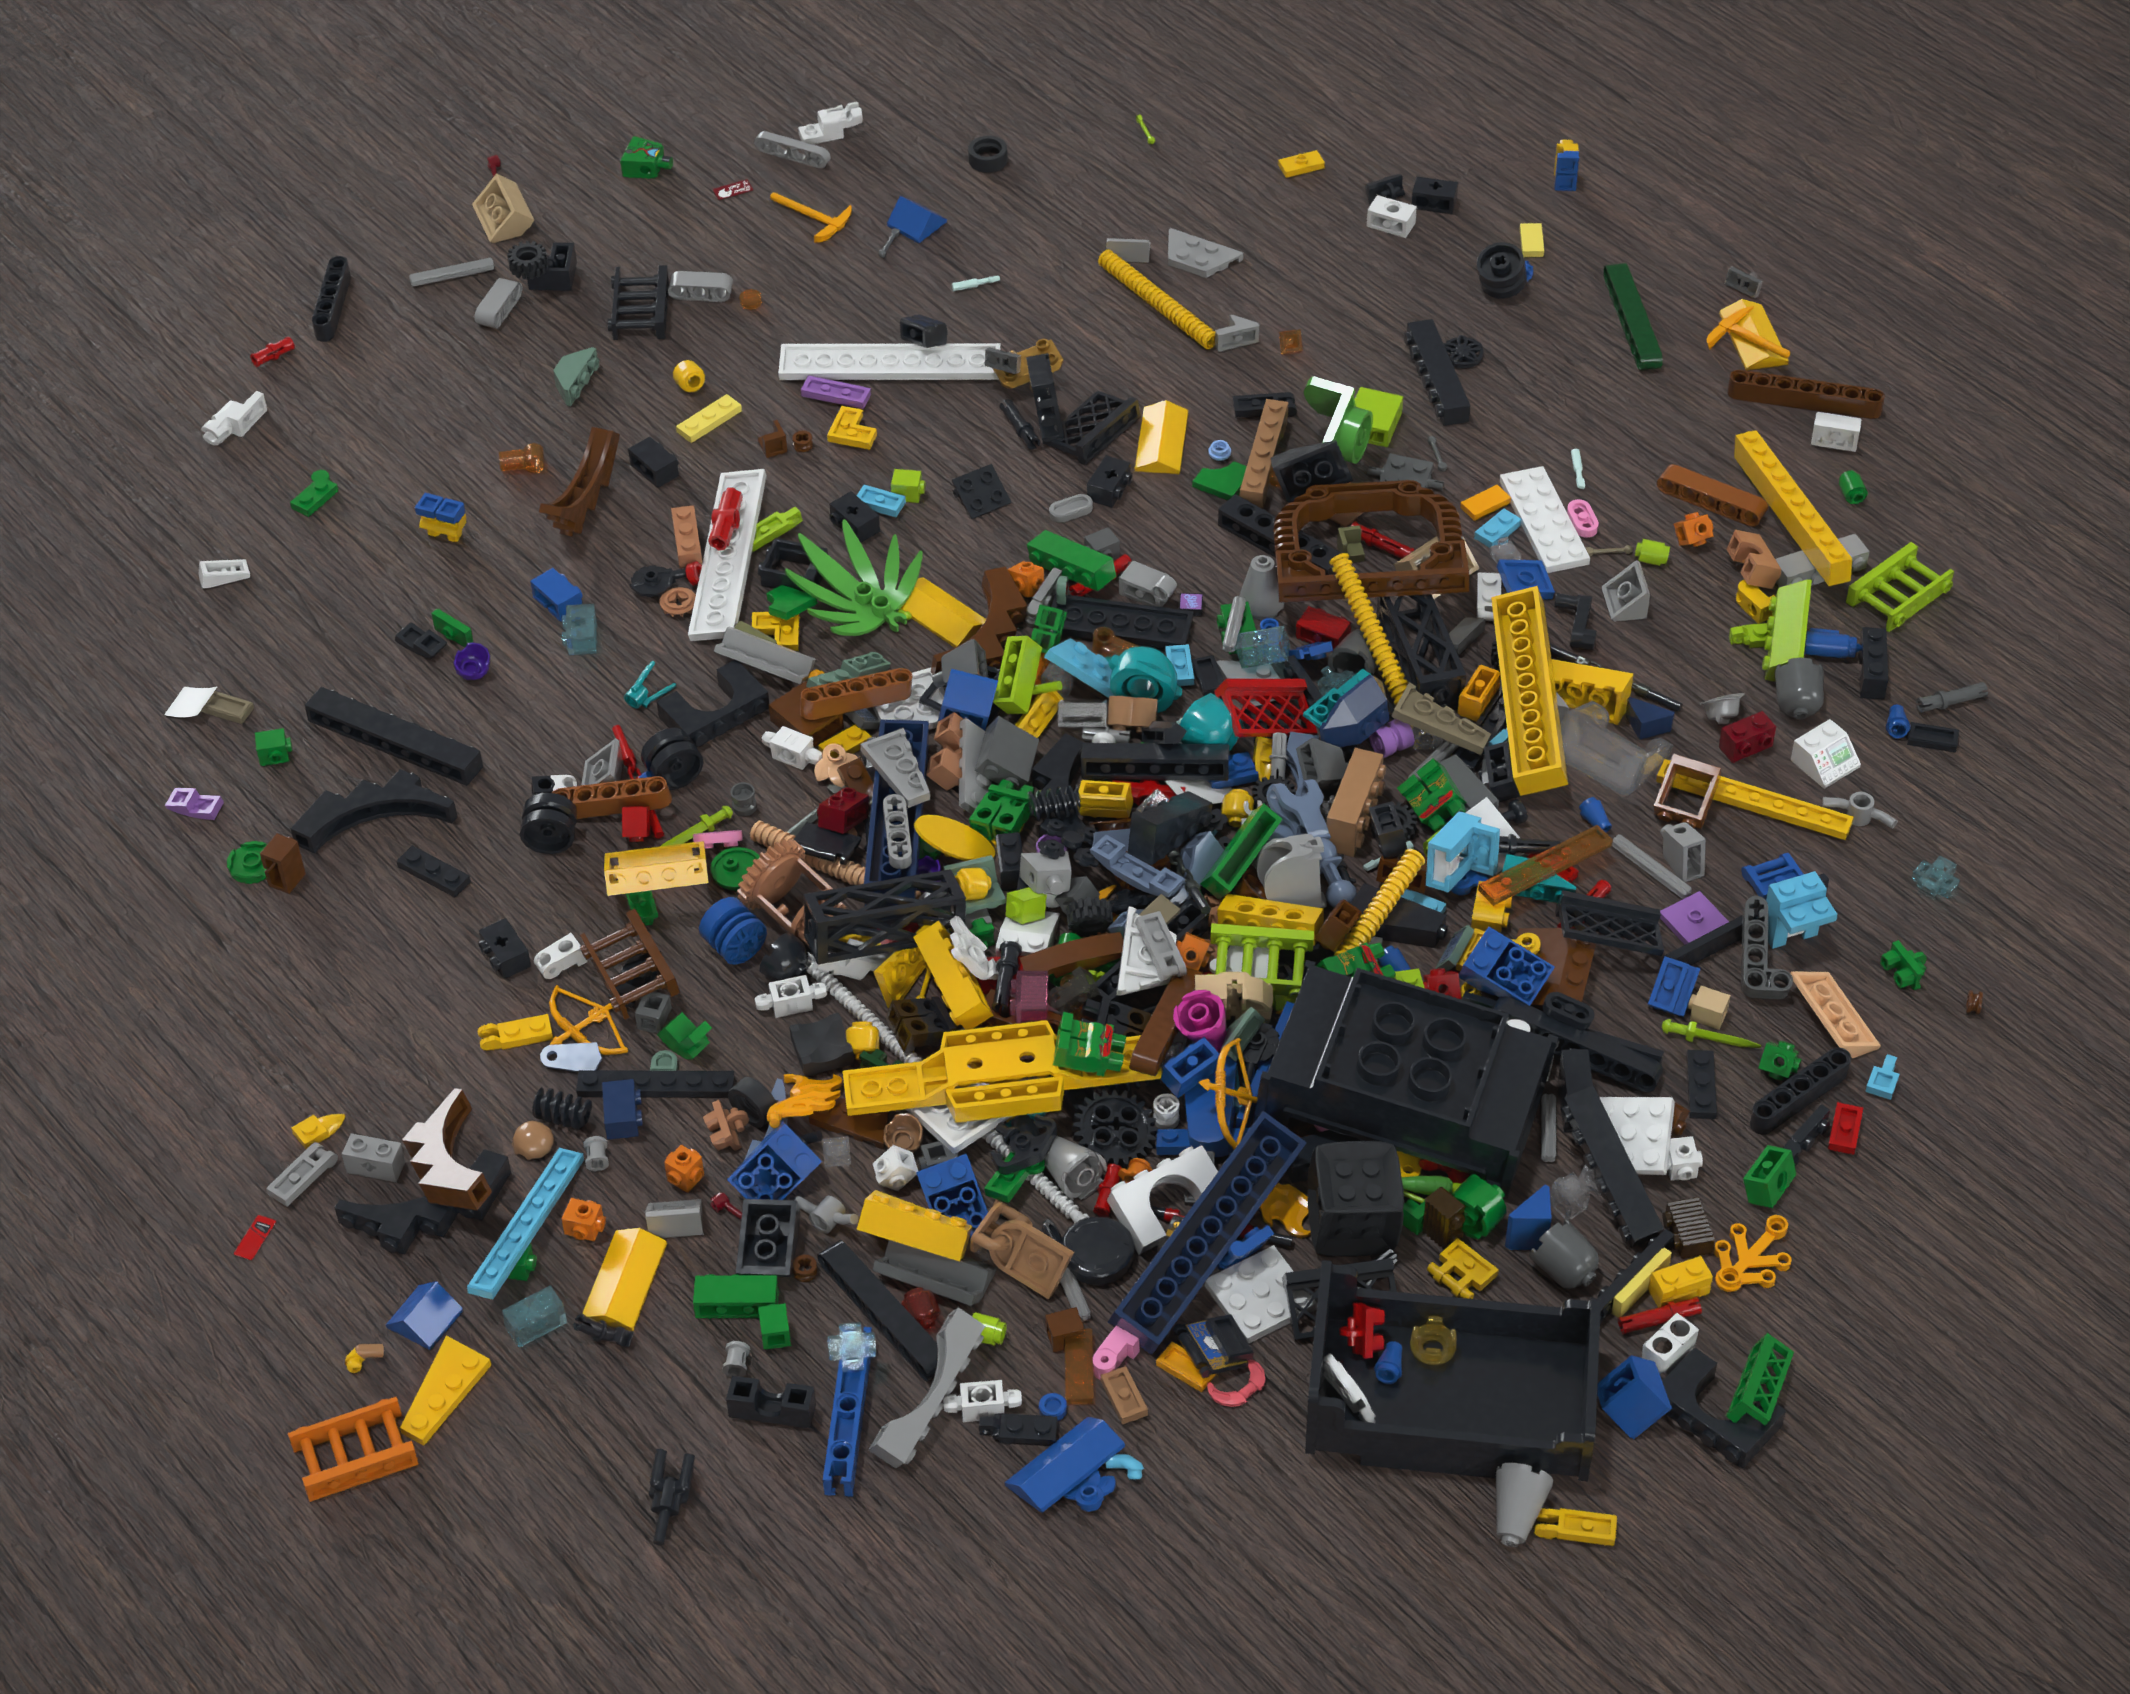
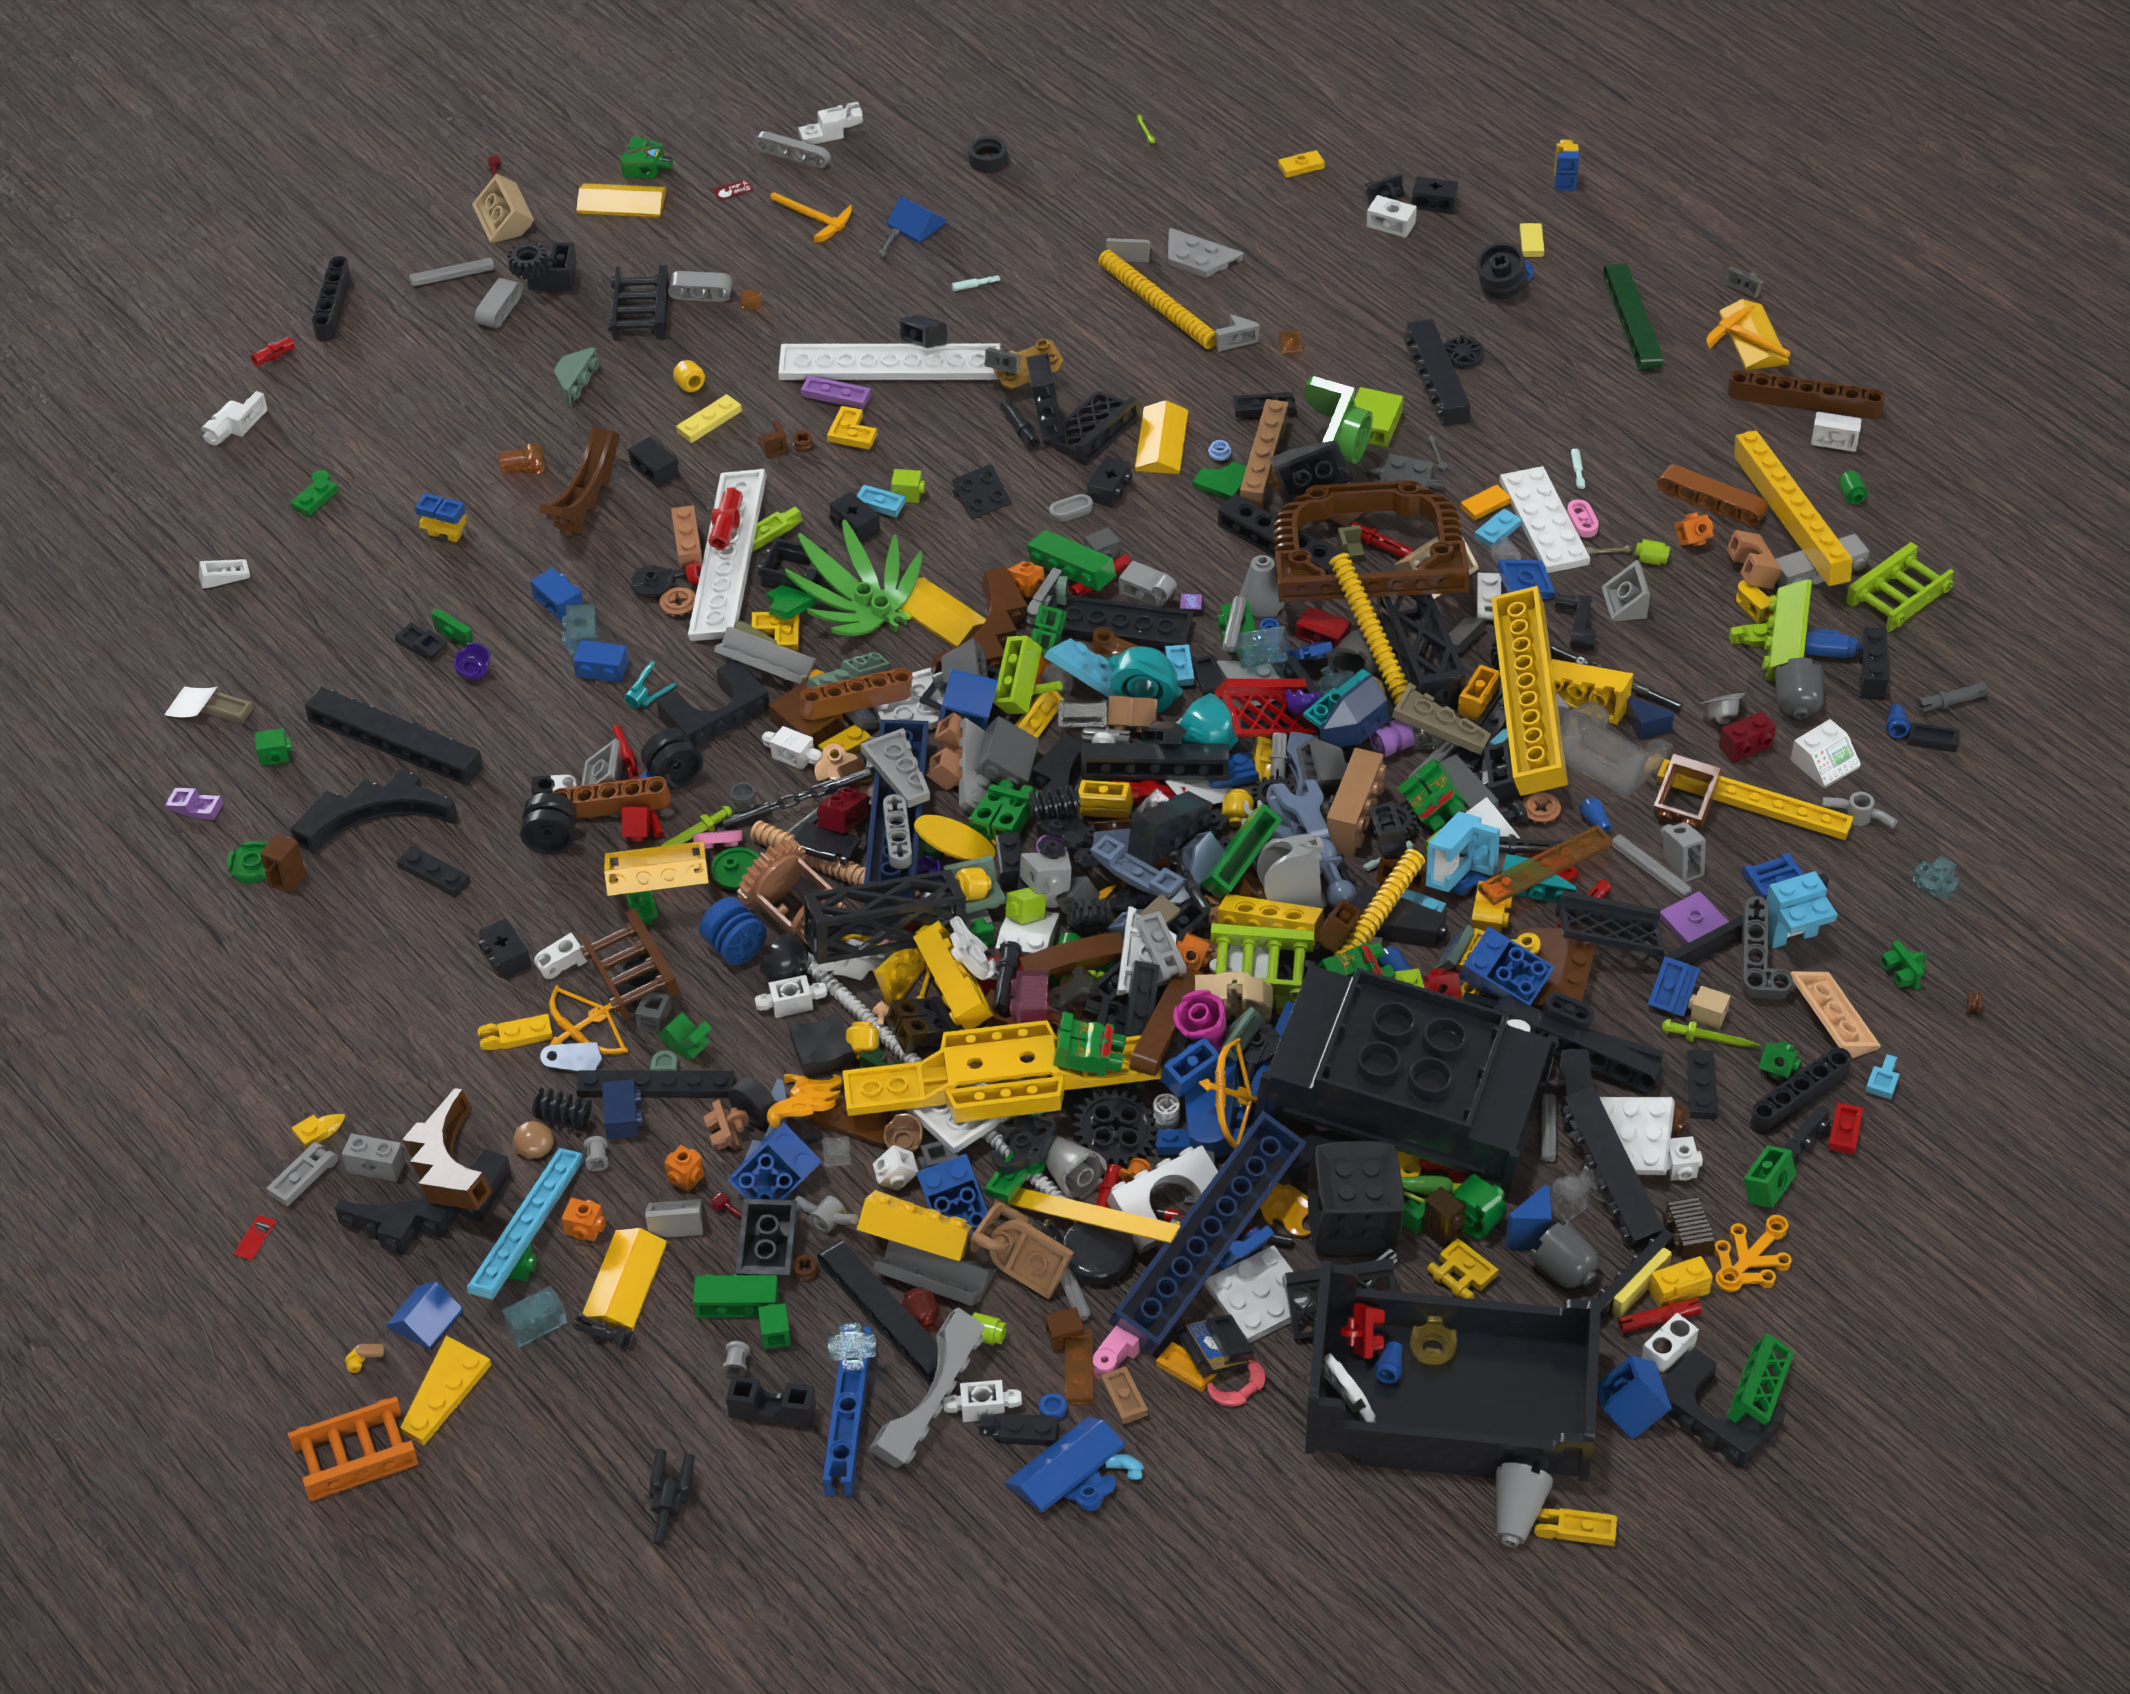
(600, 661): none -> blue brick
(621, 200): none -> slope
(828, 786): none -> black piece
(880, 1011): none -> light nougat hand
(1094, 1215): none -> yellow piece
(1141, 997): none -> black plate
(1300, 701): none -> dark purple hair
(1542, 800): none -> nougat gear

